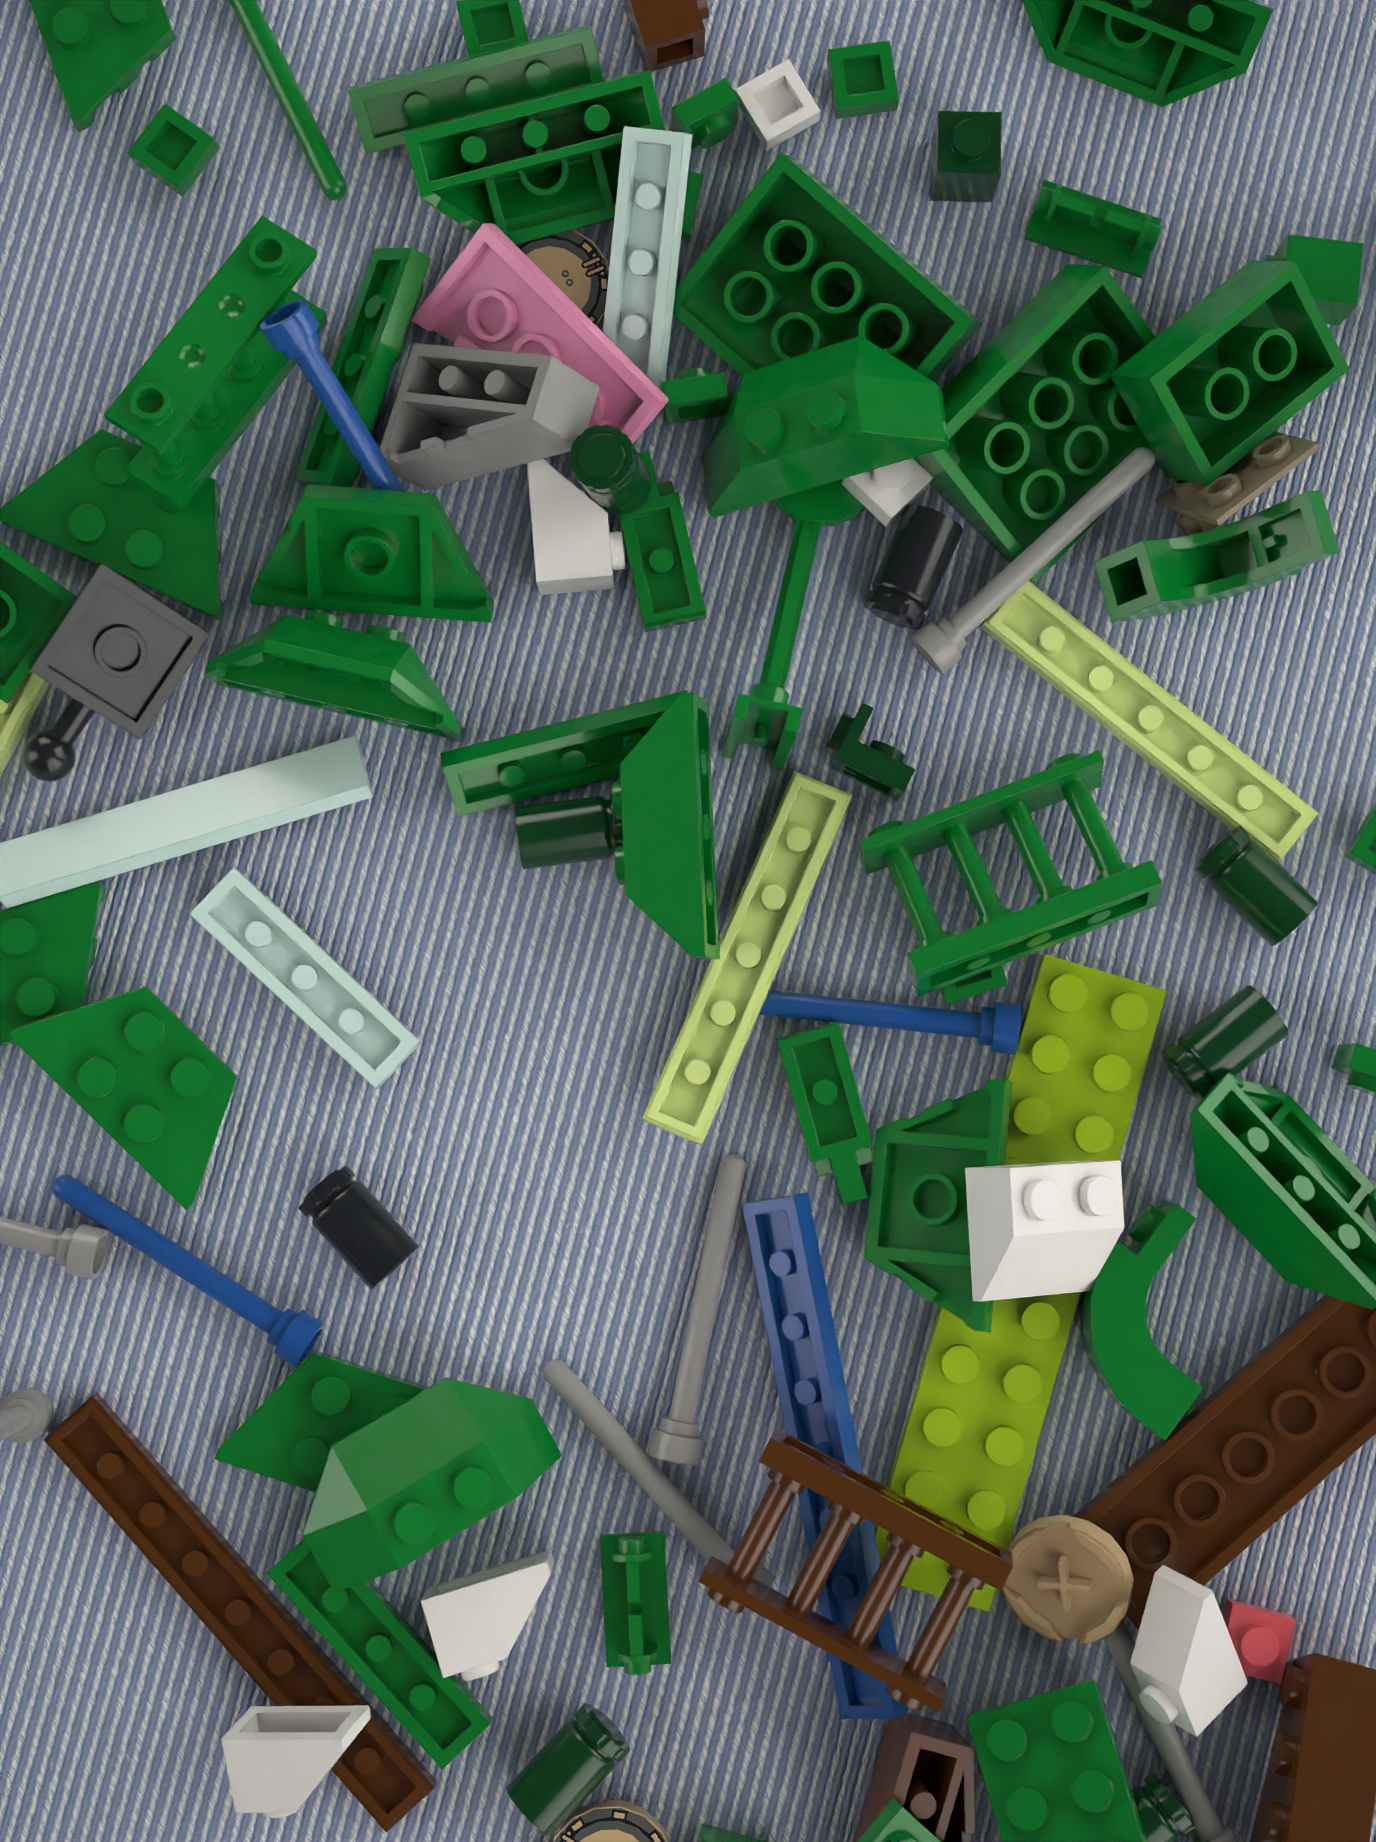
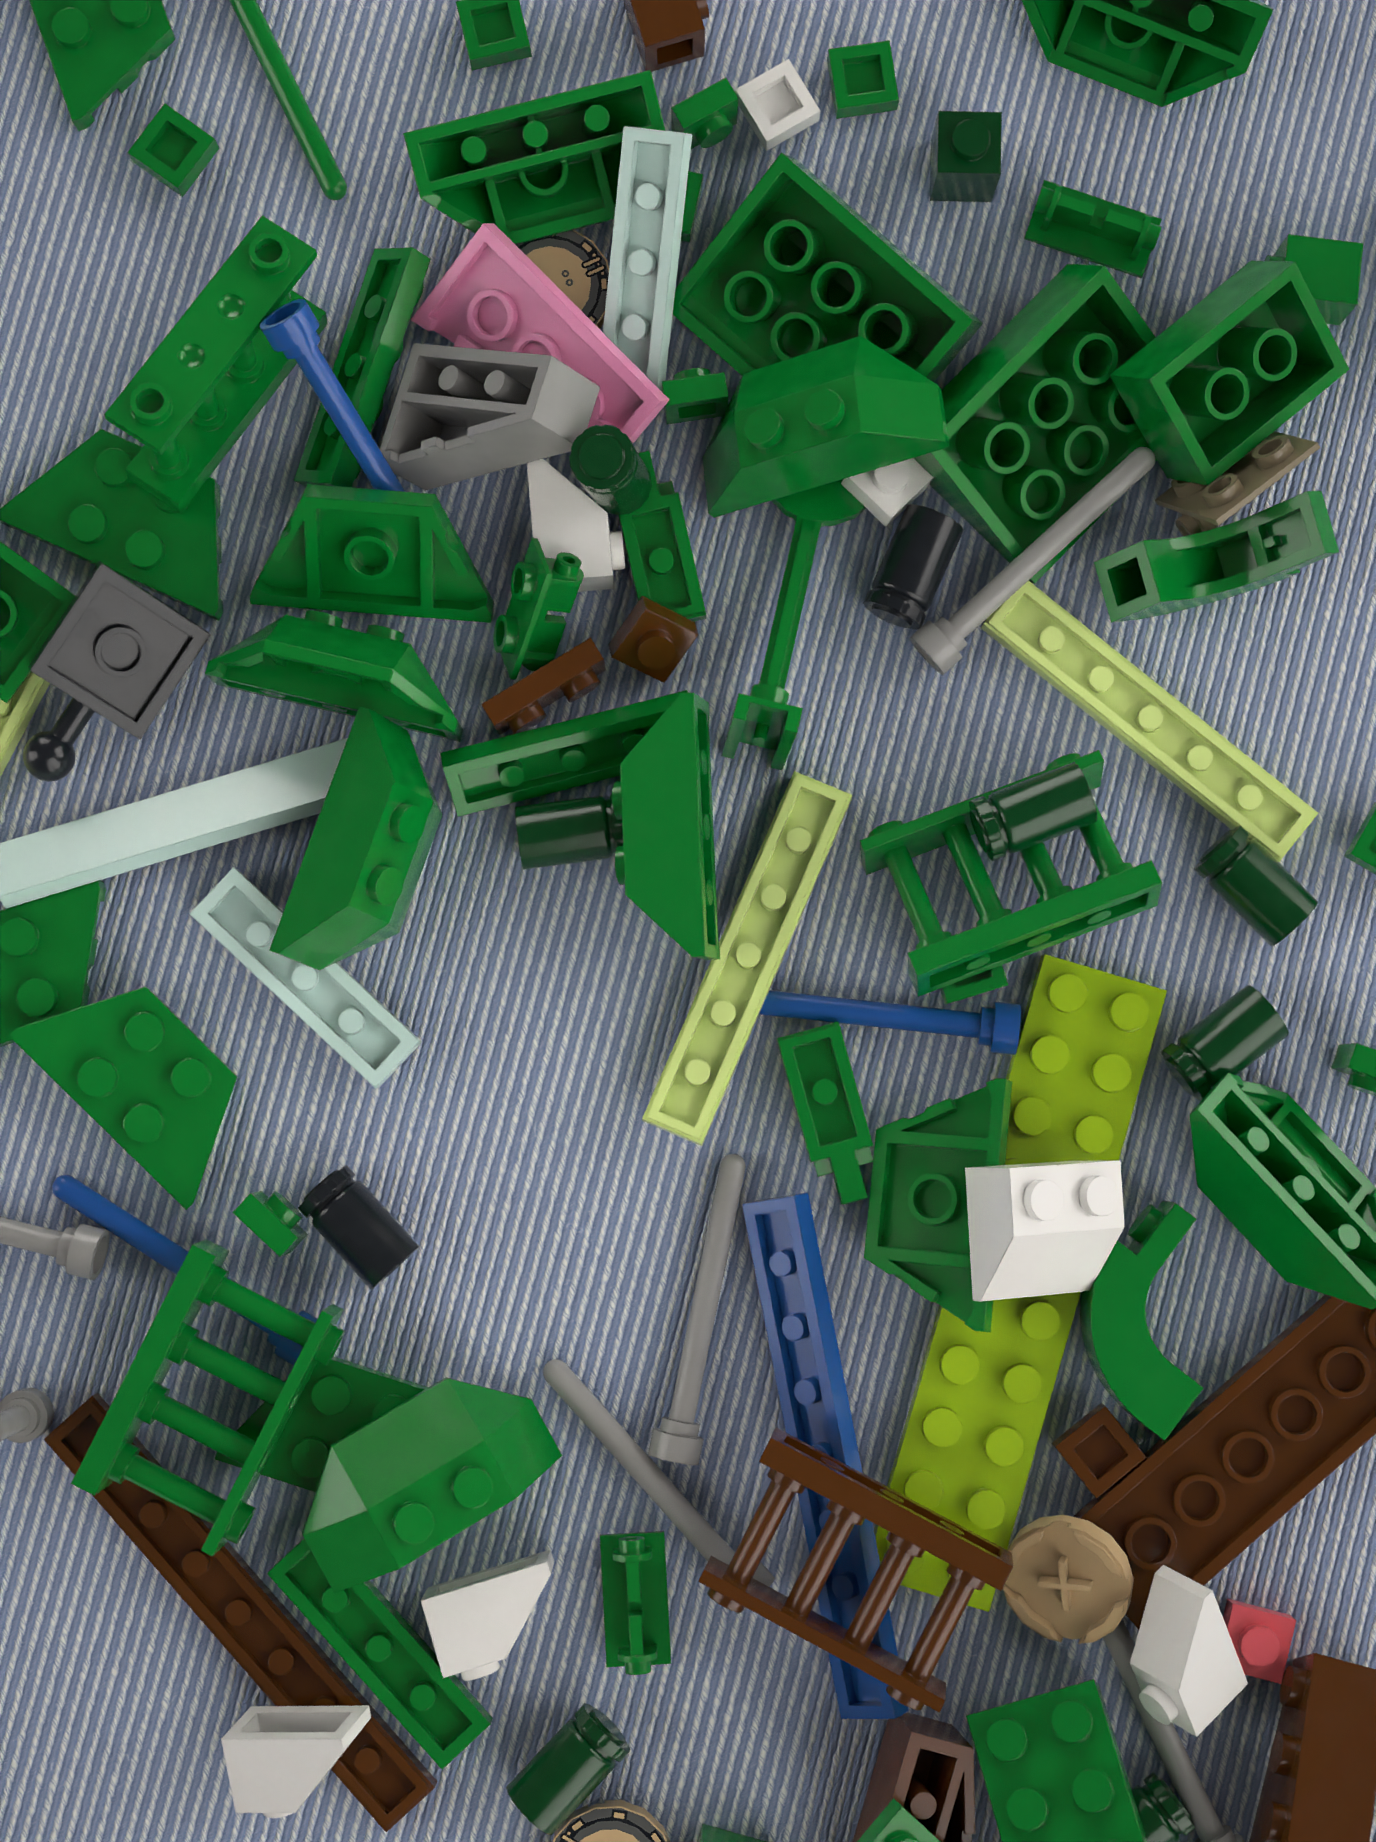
(146, 1399): none -> green fence
(272, 1221): none -> green plate
(362, 849): none -> green wedge
(473, 85): green plate -> none
(537, 585): none -> green hinge
(568, 675): none -> reddish brown plate
(653, 639): none -> reddish brown plate
(873, 765): dark green bracket -> none
(1033, 811): none -> dark green piece
(1098, 1450): none -> reddish brown plate

